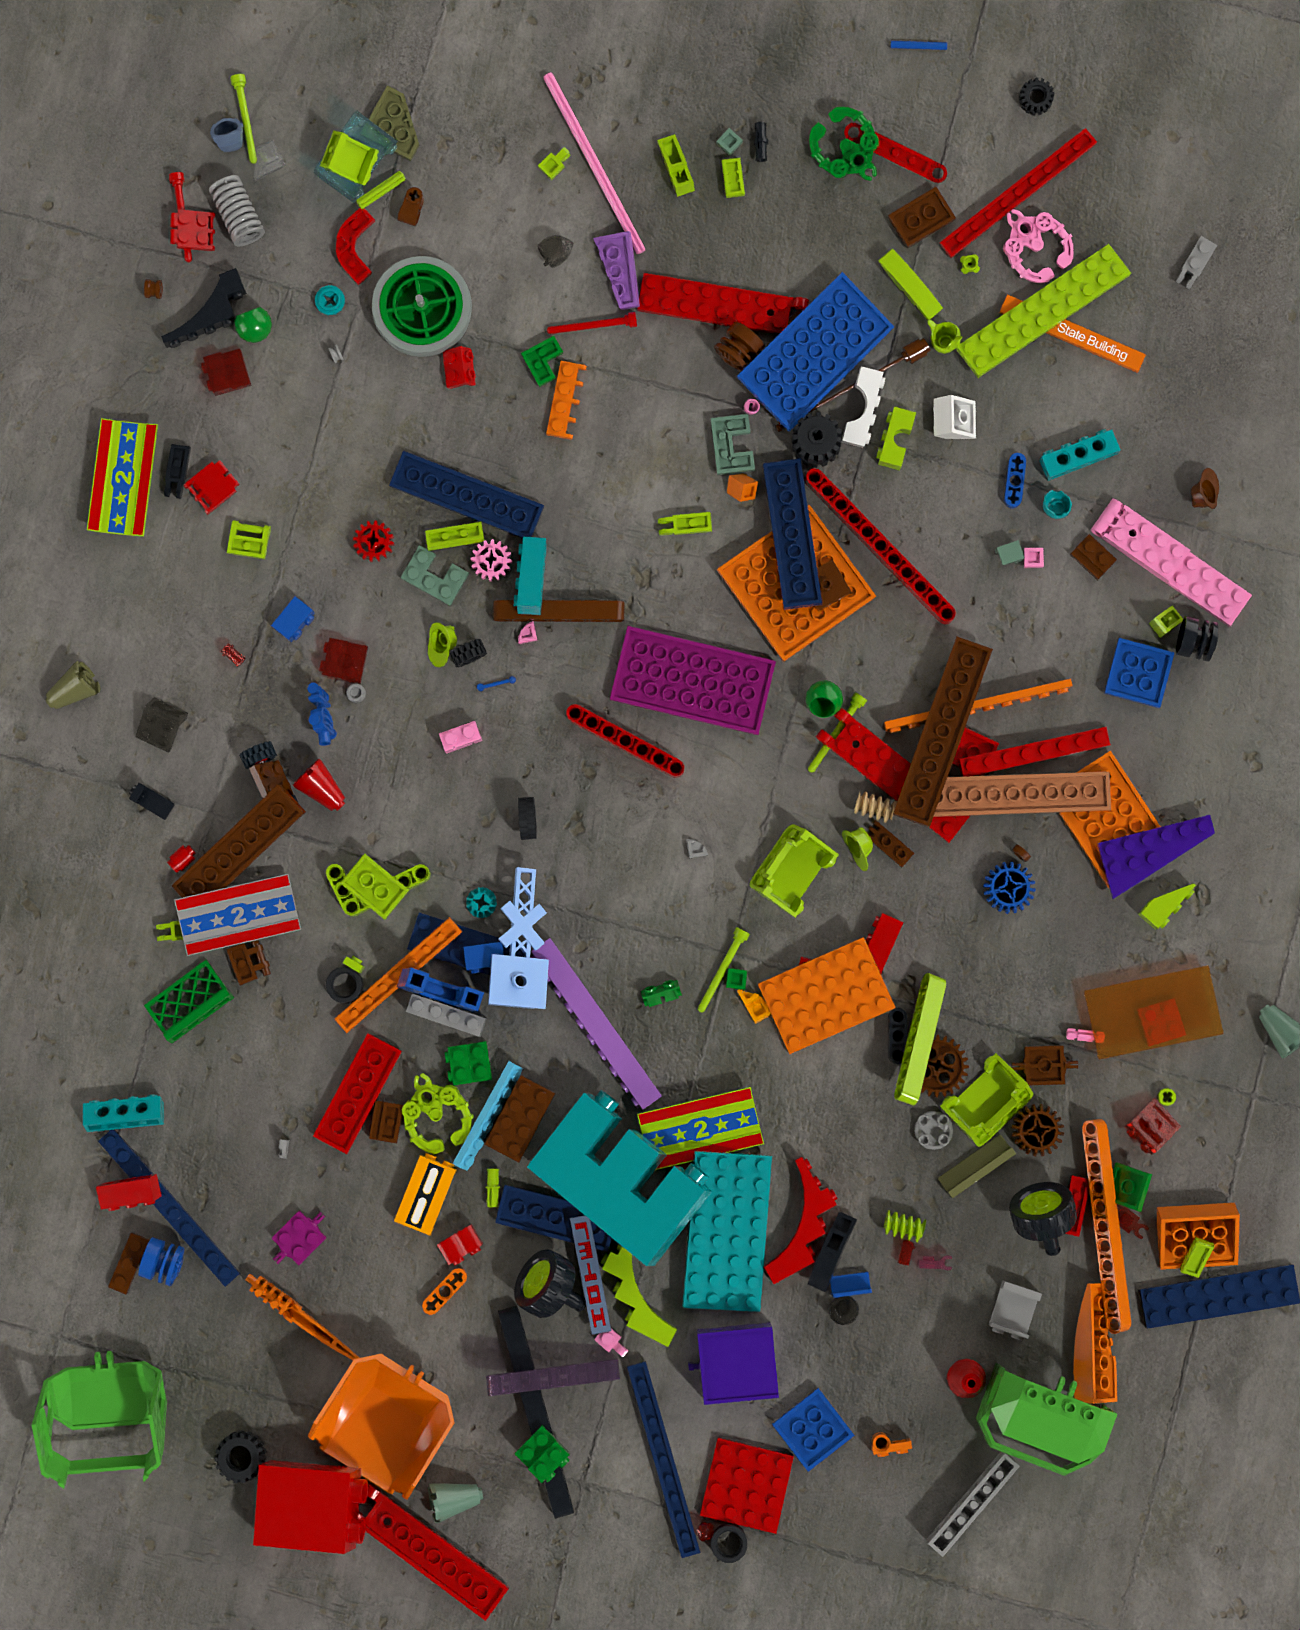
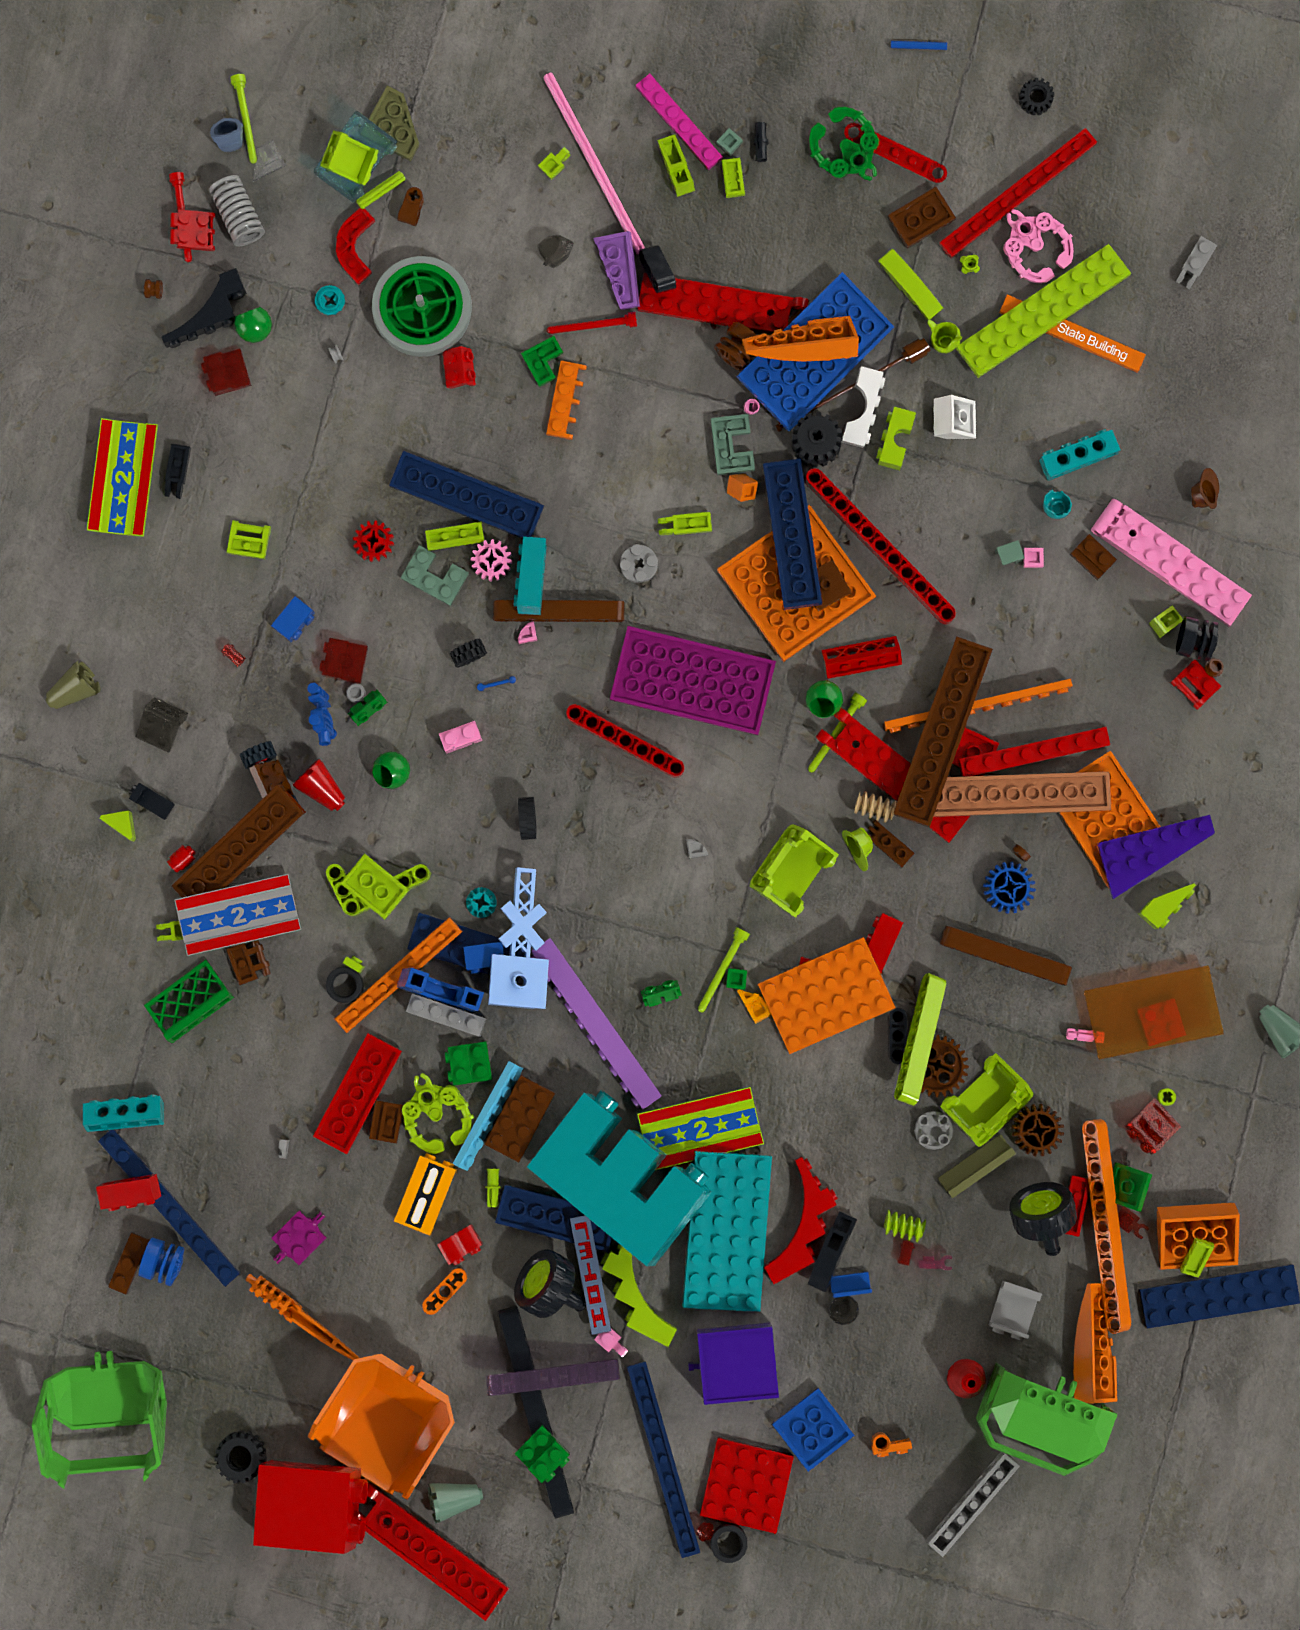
(121, 822): none -> lime slope
(212, 486): red plate -> none
(374, 703): none -> green hinge
(391, 770): none -> green helmet
(441, 641): lime piece -> none
(628, 568): none -> light grey plate
(657, 269): none -> black beam
(679, 121): none -> dark pink plate
(816, 341): none -> orange wedge
(862, 660): none -> red fence
(1005, 955): none -> reddish brown beam
(1018, 494): blue beam -> none
(1044, 1065): reddish brown plate -> none
(1139, 673): blue plate -> none
(1200, 680): none -> red plate
(1214, 667): none -> reddish brown plate

